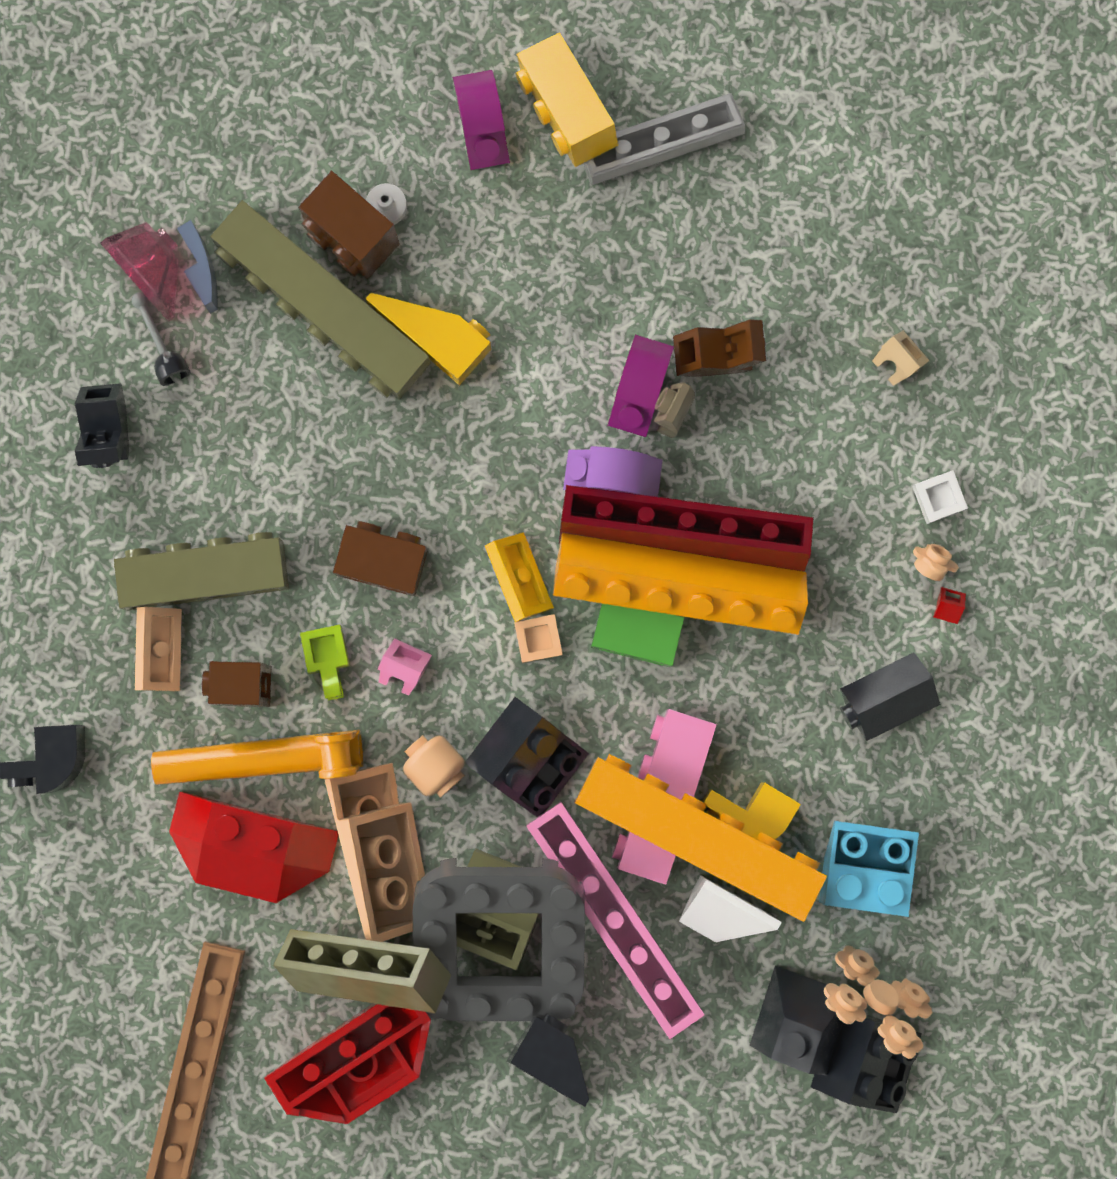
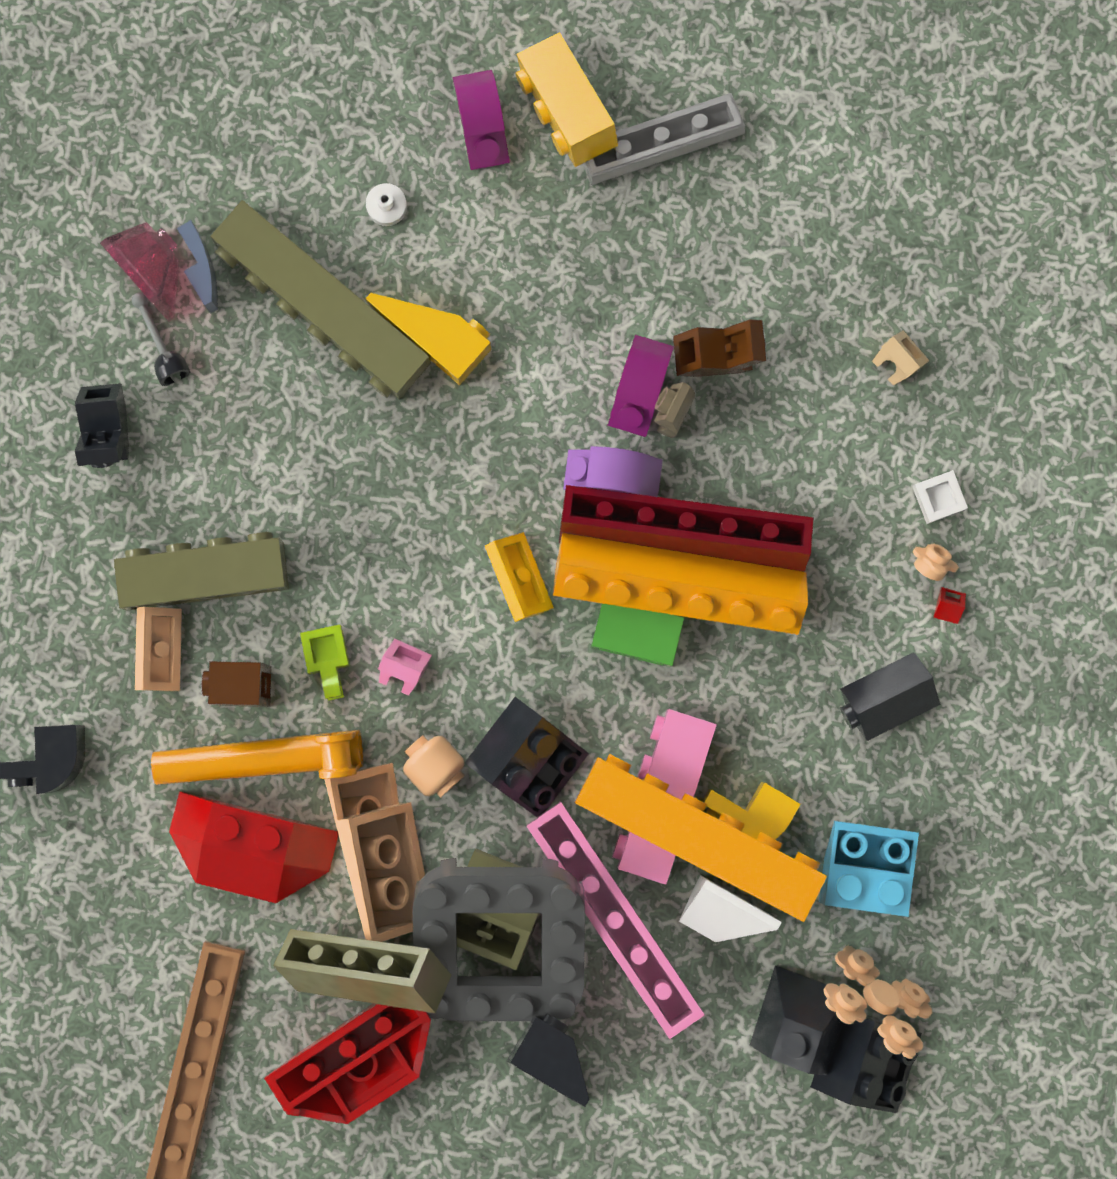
(349, 226): reddish brown brick -> none
(381, 559): reddish brown brick -> none
(538, 638): light nougat plate -> none

